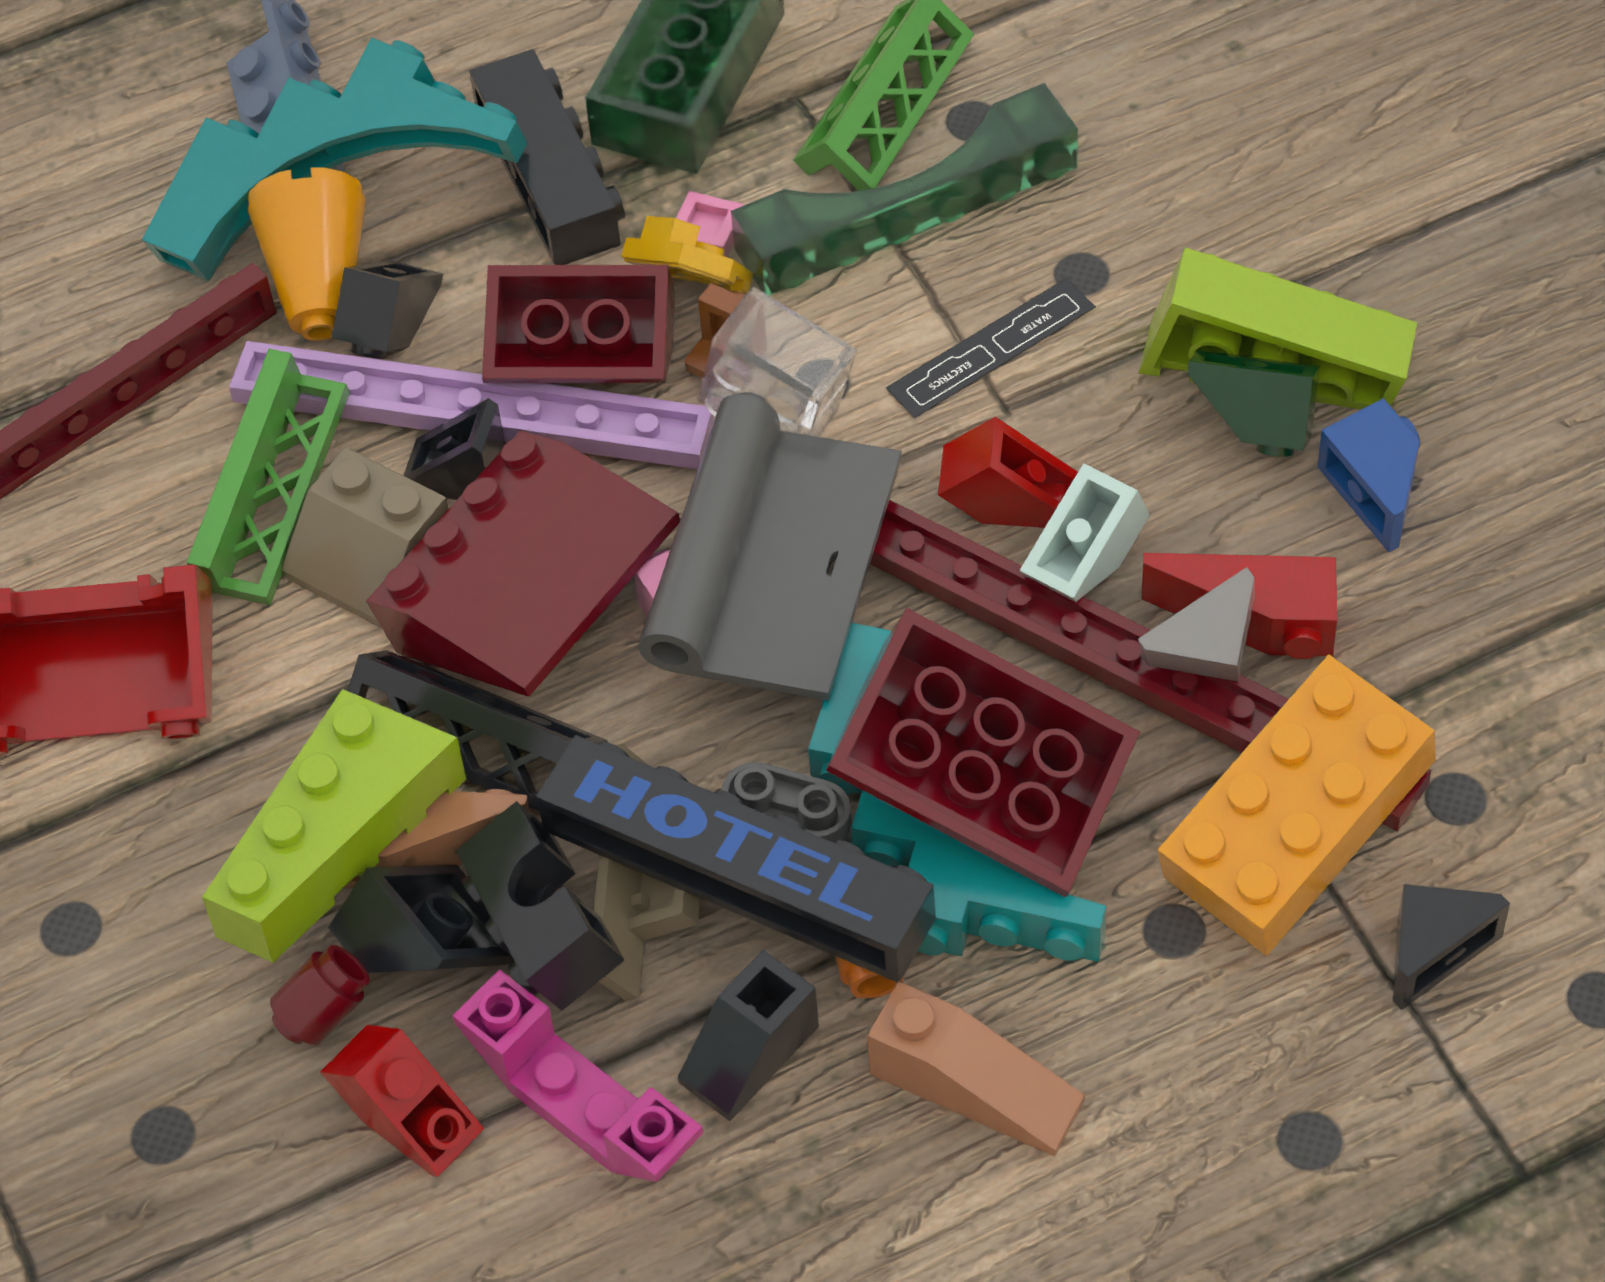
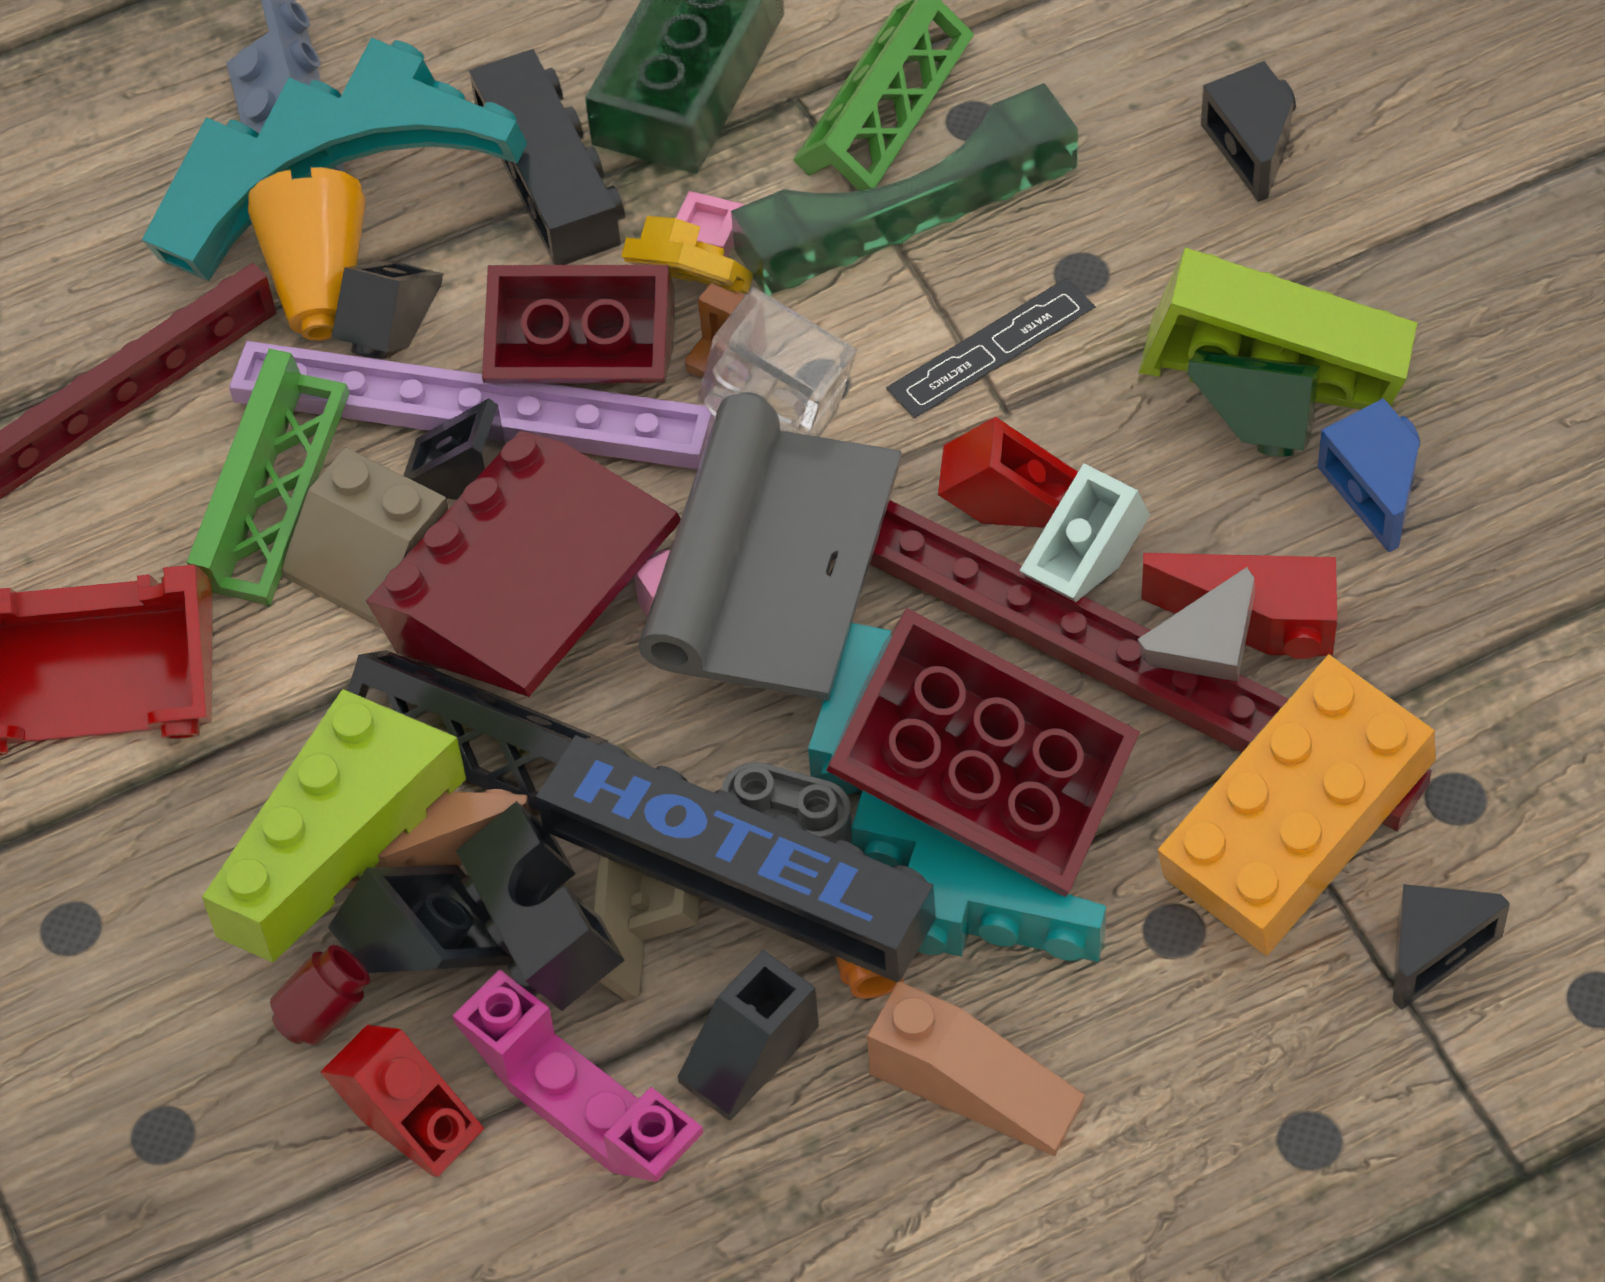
(1250, 123): none -> black slope

